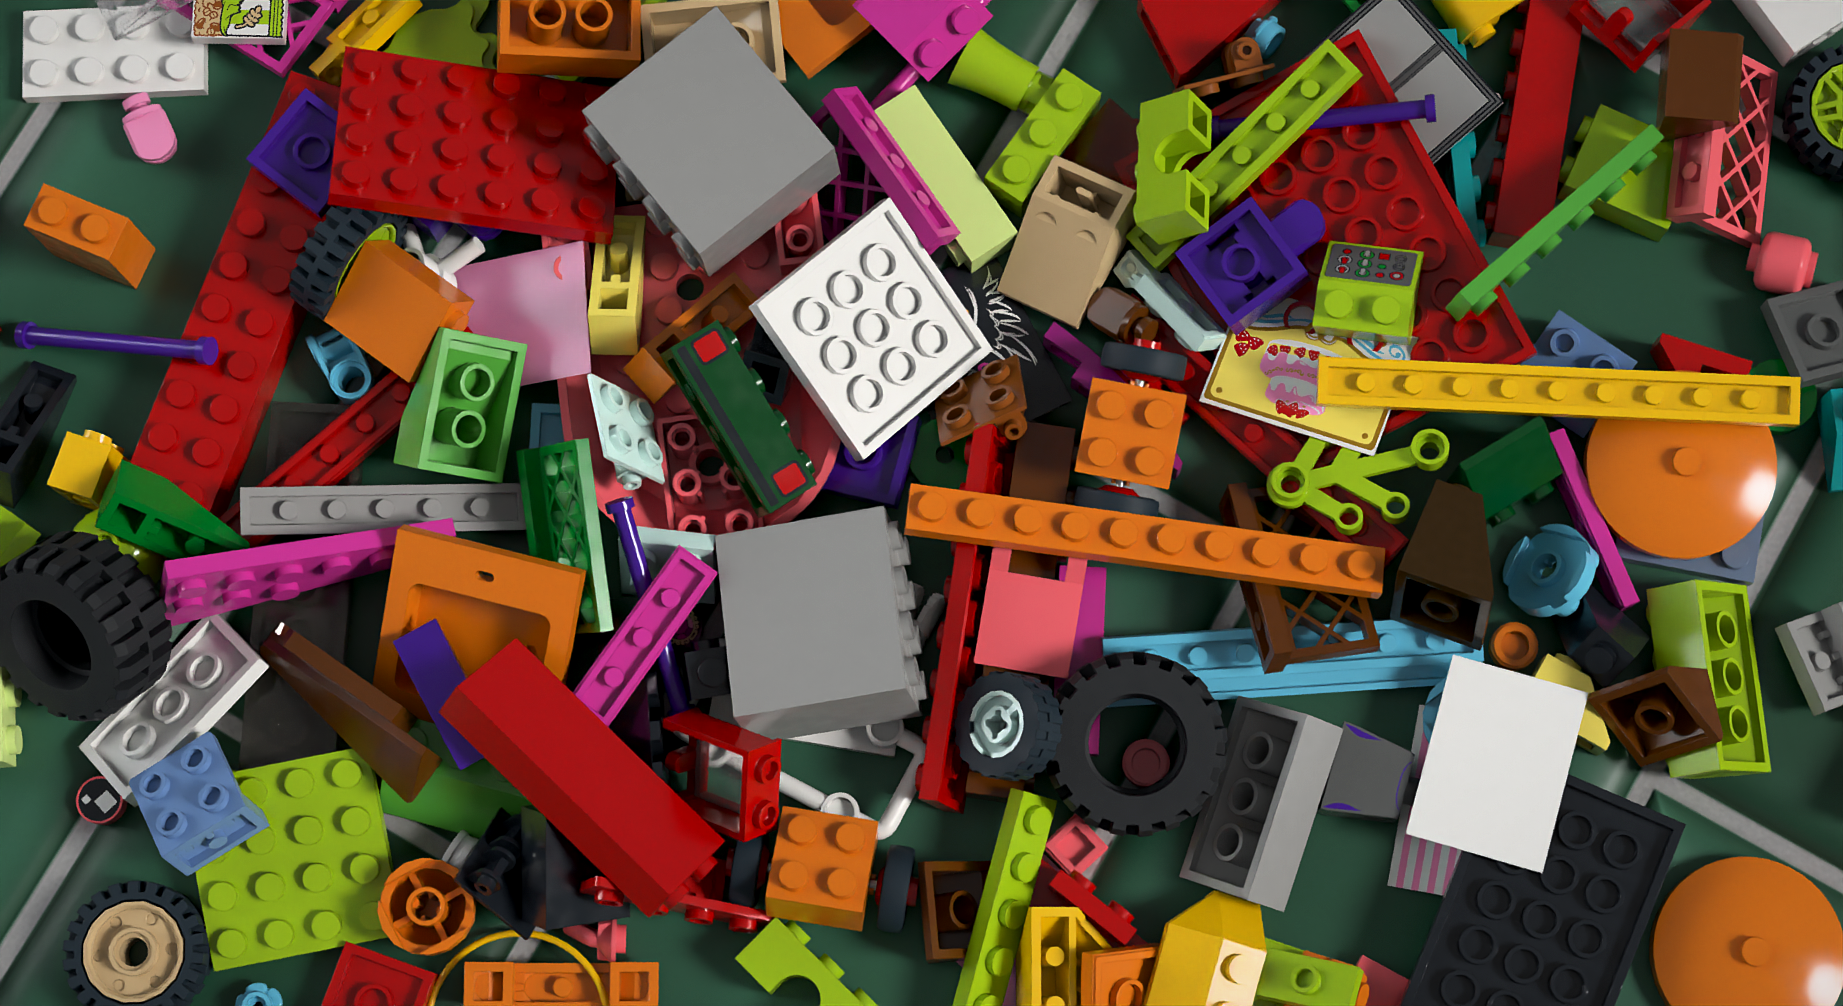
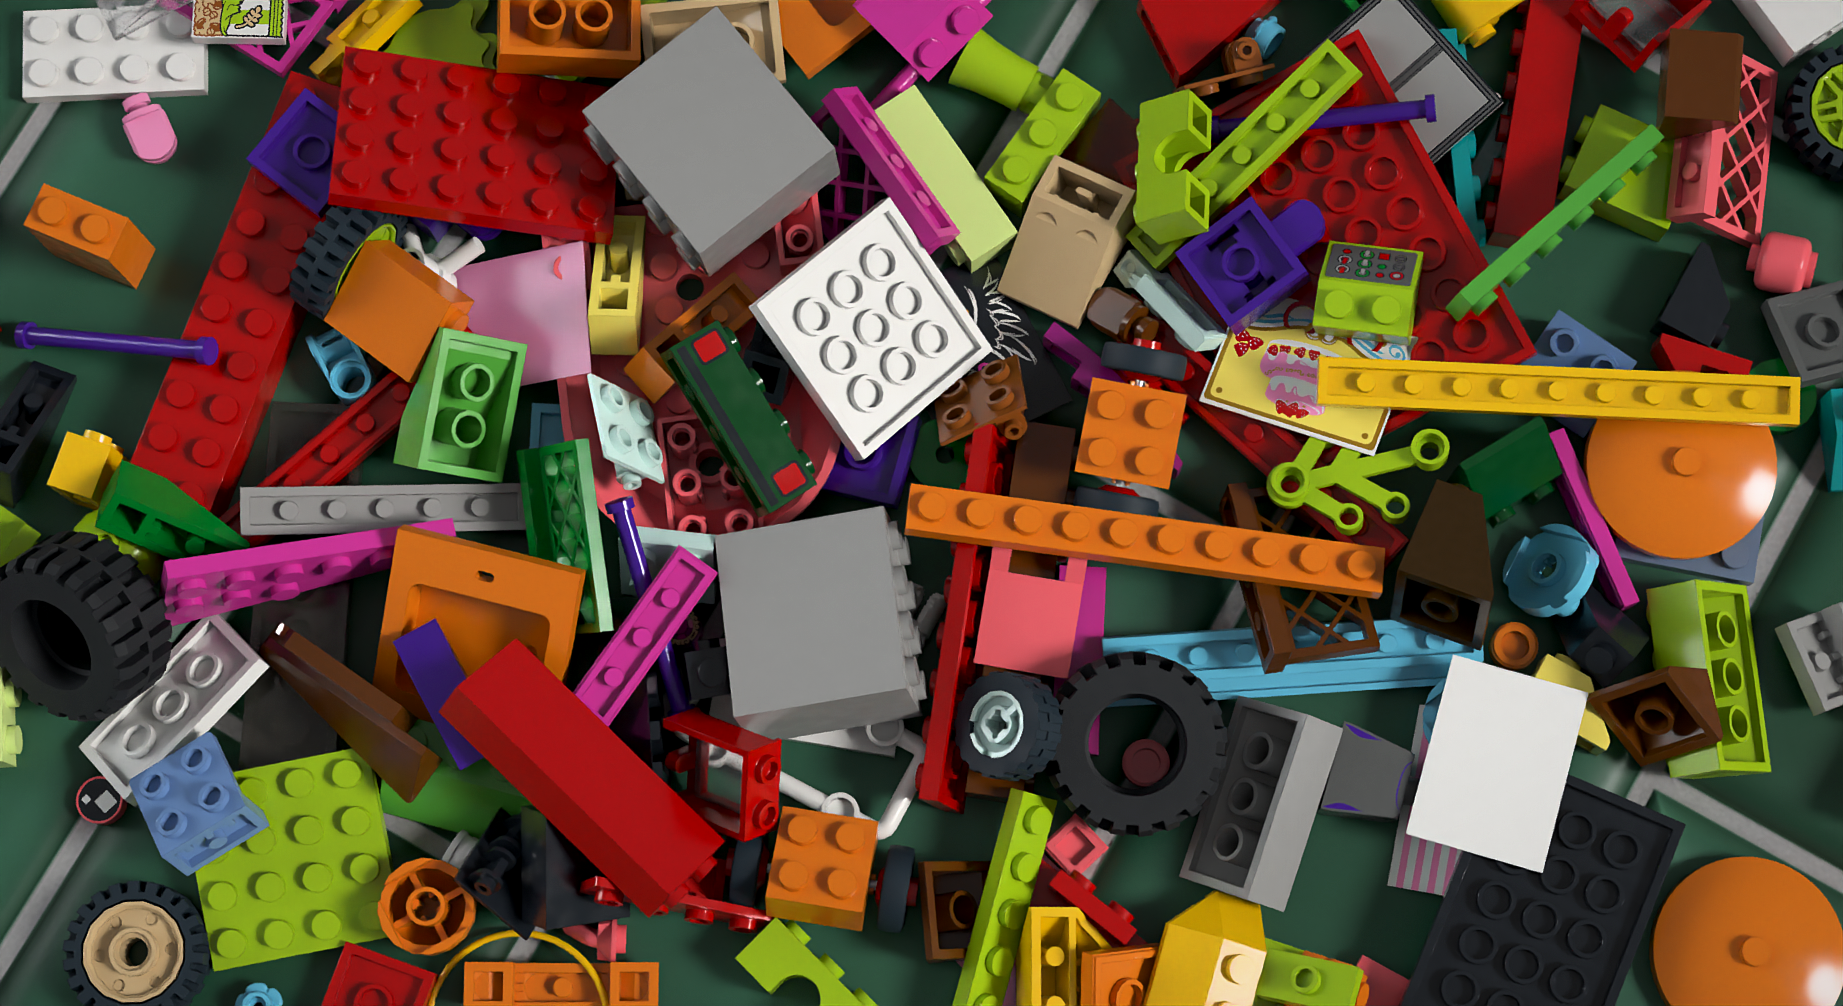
(1696, 303): none -> black slope

